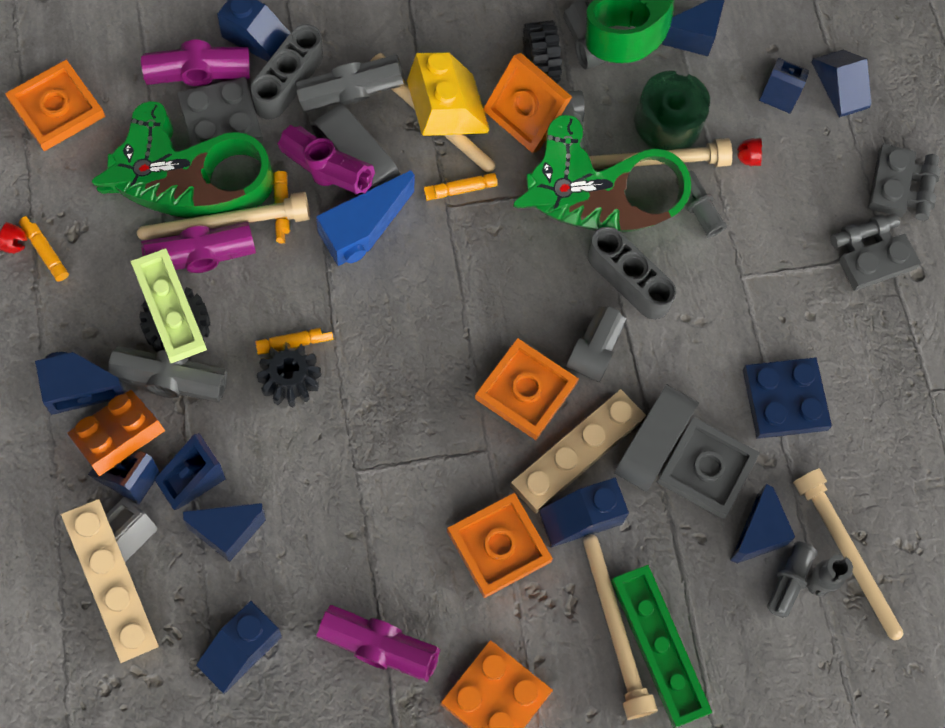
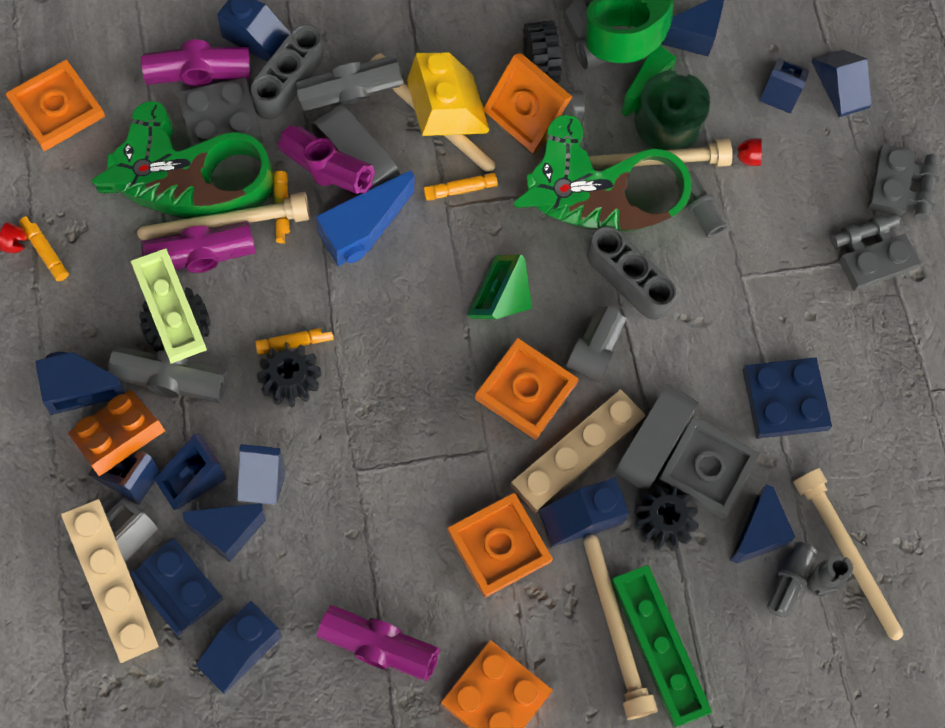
(176, 586): none -> dark blue plate
(260, 474): none -> slope
(503, 289): none -> green slope
(652, 520): none -> black gear
(656, 62): none -> green slope

